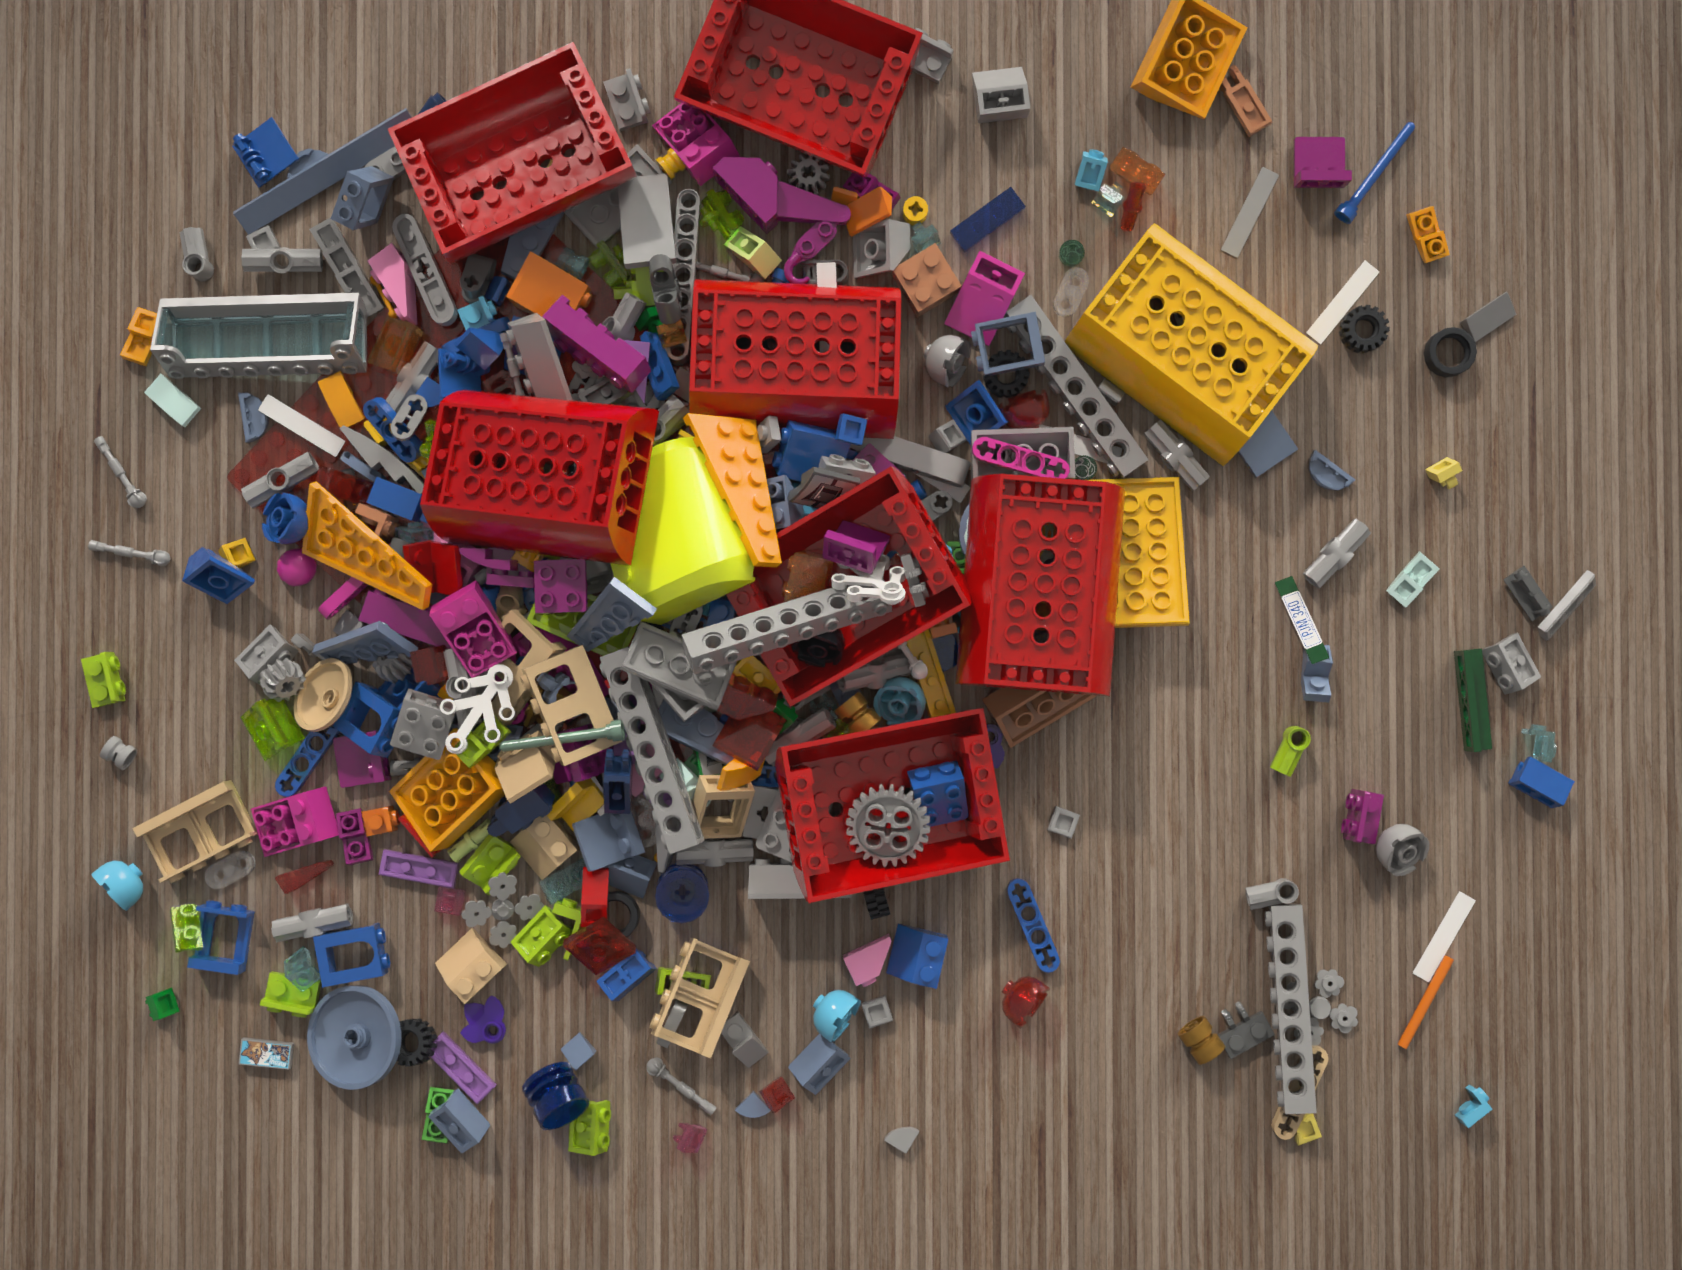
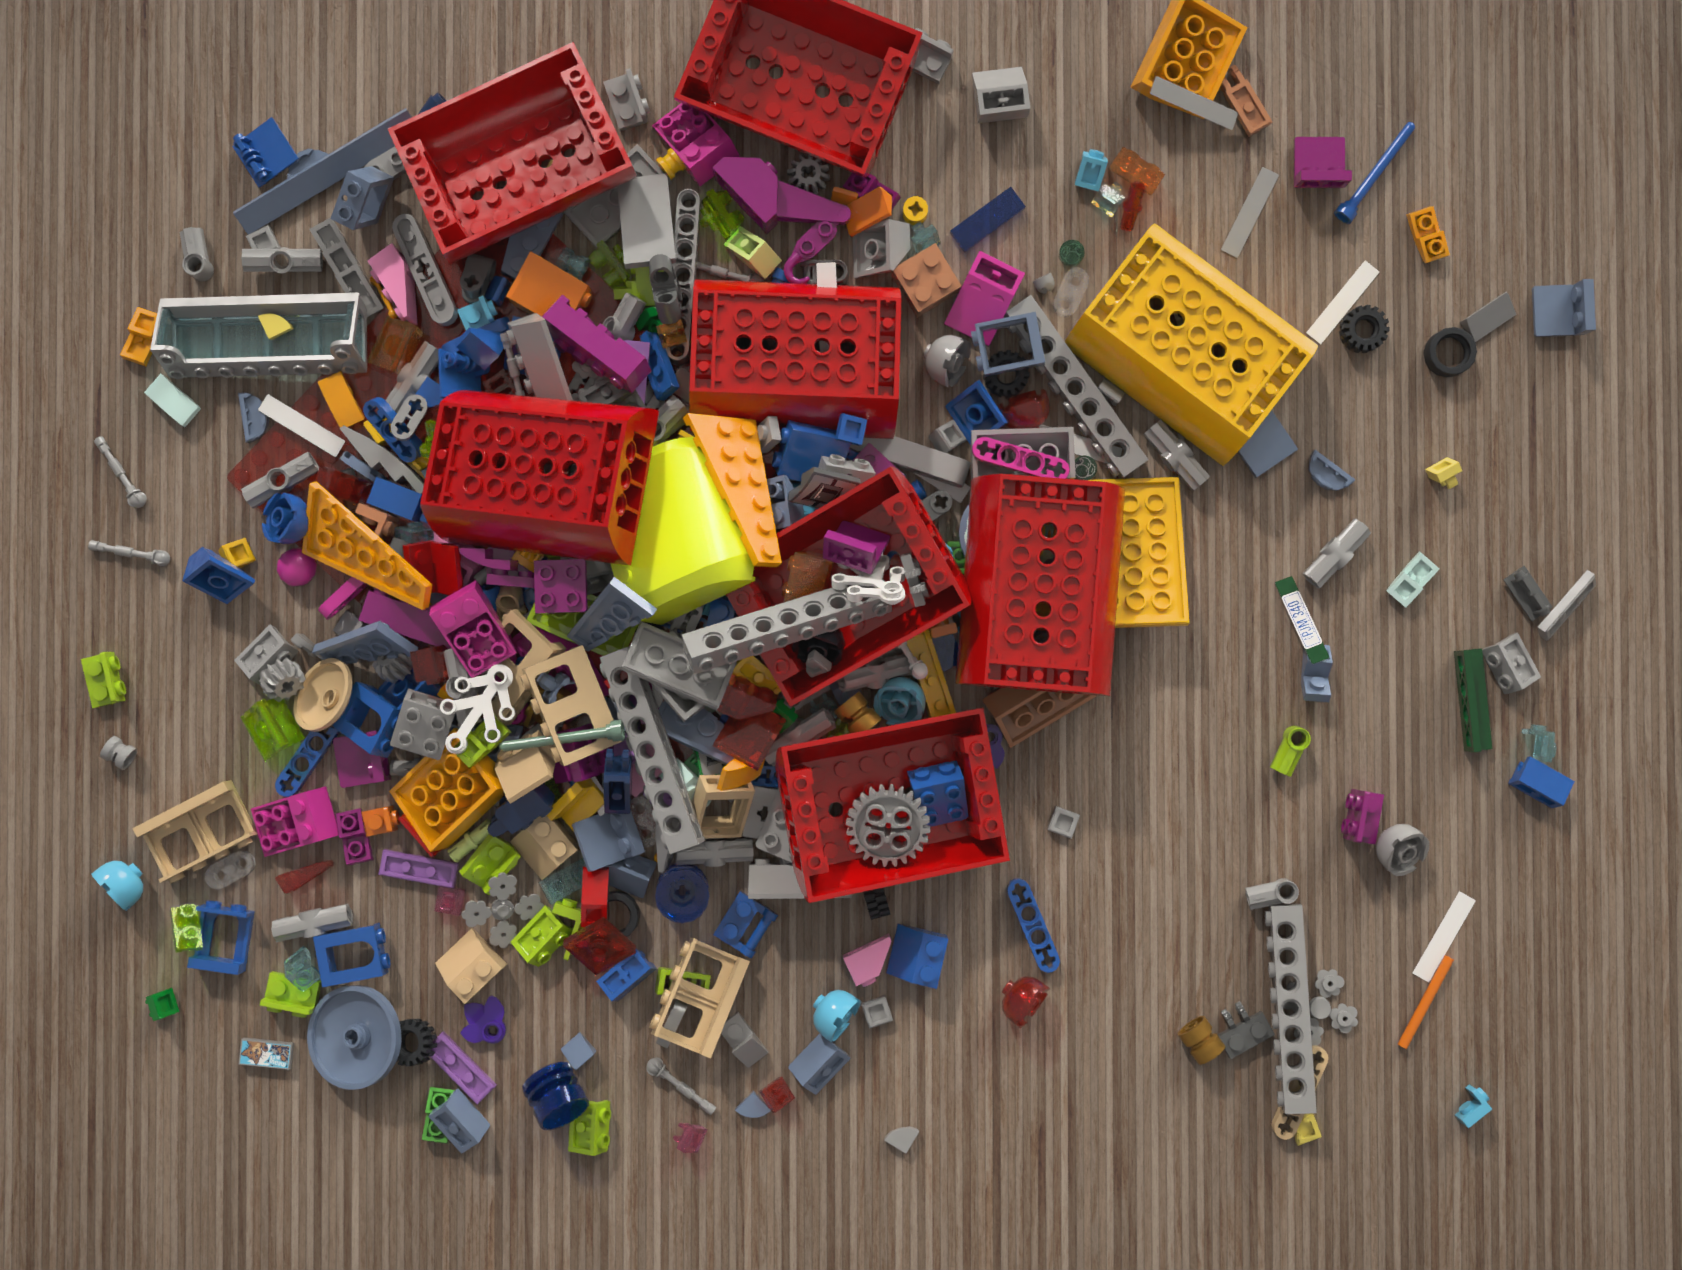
(274, 325): none -> light yellow tile
(738, 919): none -> blue plate
(817, 664): none -> light grey tile
(1044, 283): none -> light grey hinge
(1194, 103): none -> light grey sticker
(1564, 309): none -> sand blue bracket

